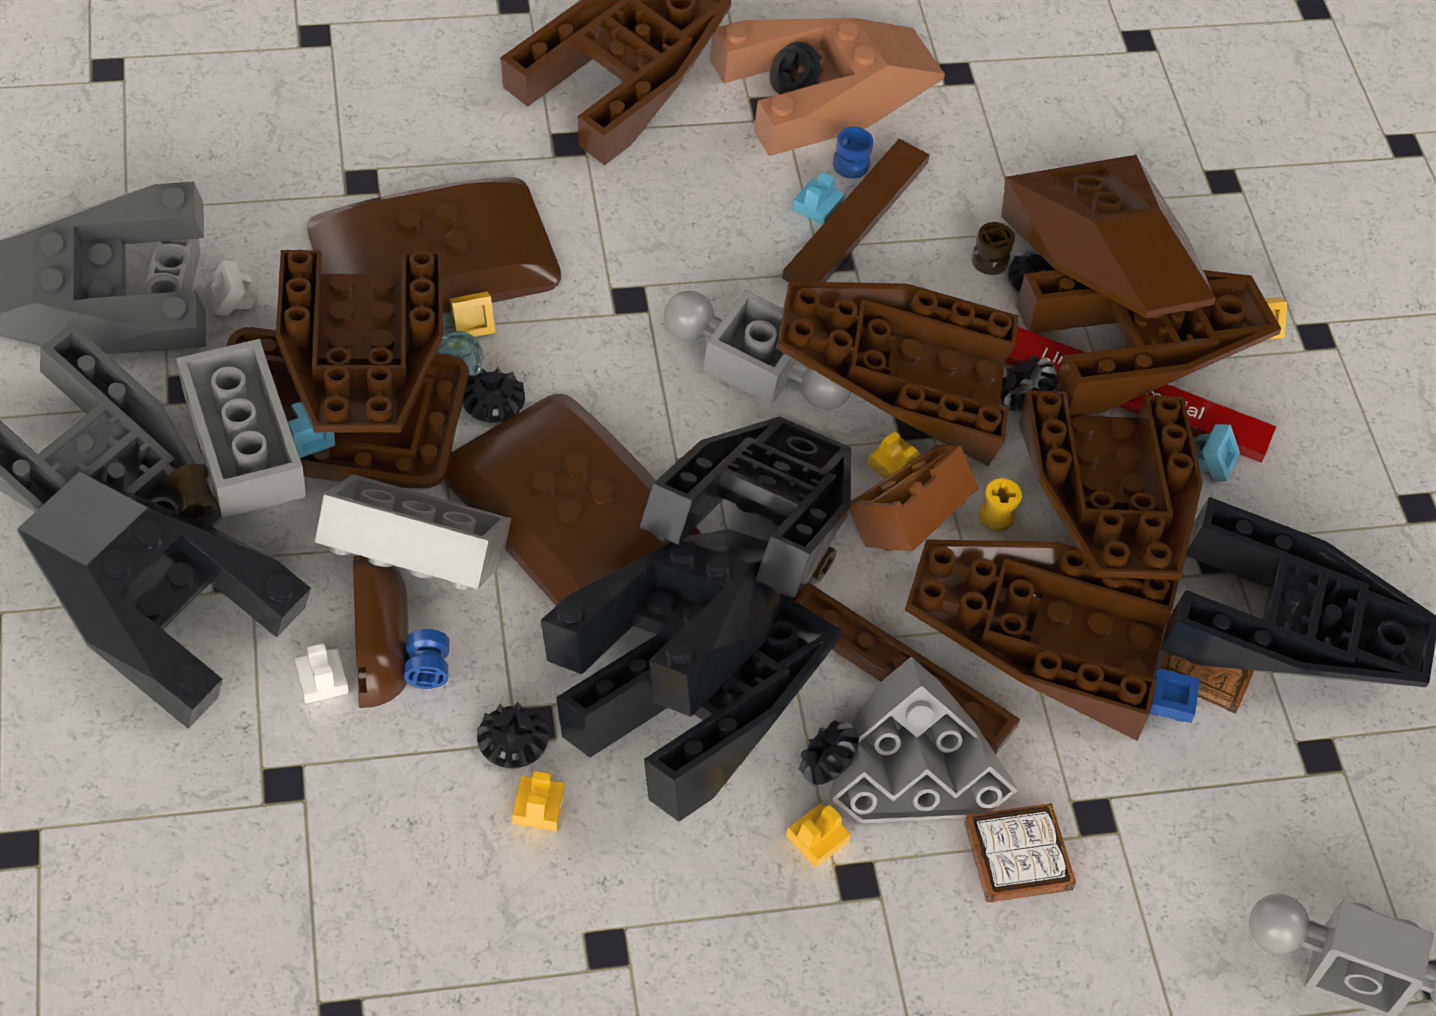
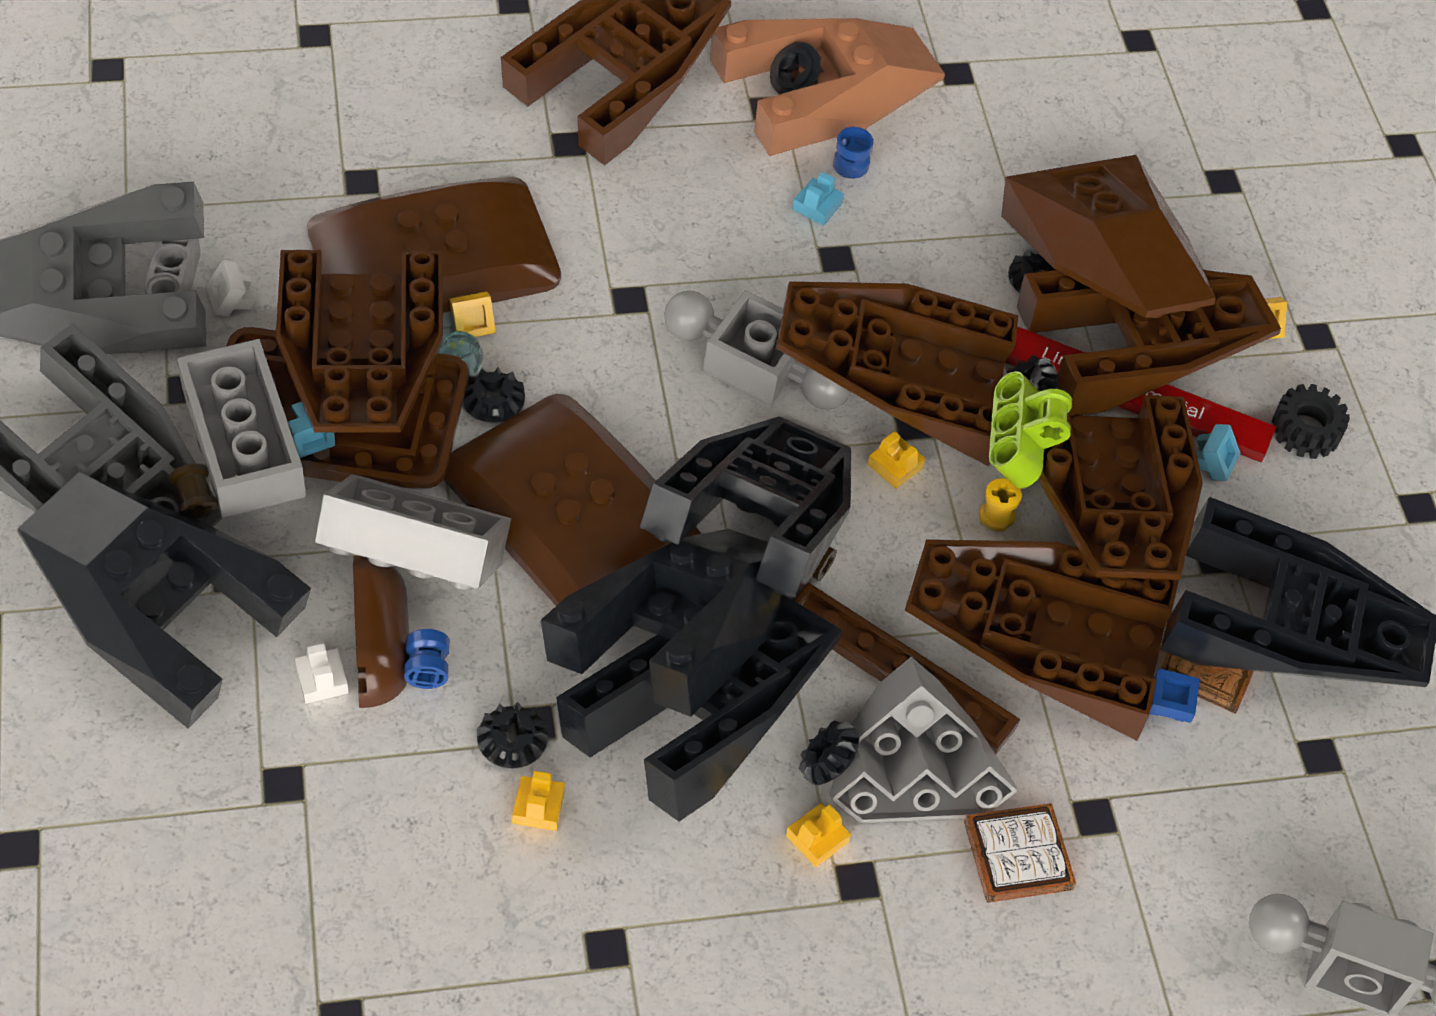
(857, 214): reddish brown tile -> none
(914, 499): dark orange wedge -> none
(993, 248): dark brown wheel -> none
(1024, 426): none -> lime beam
(1318, 406): none -> black tyre

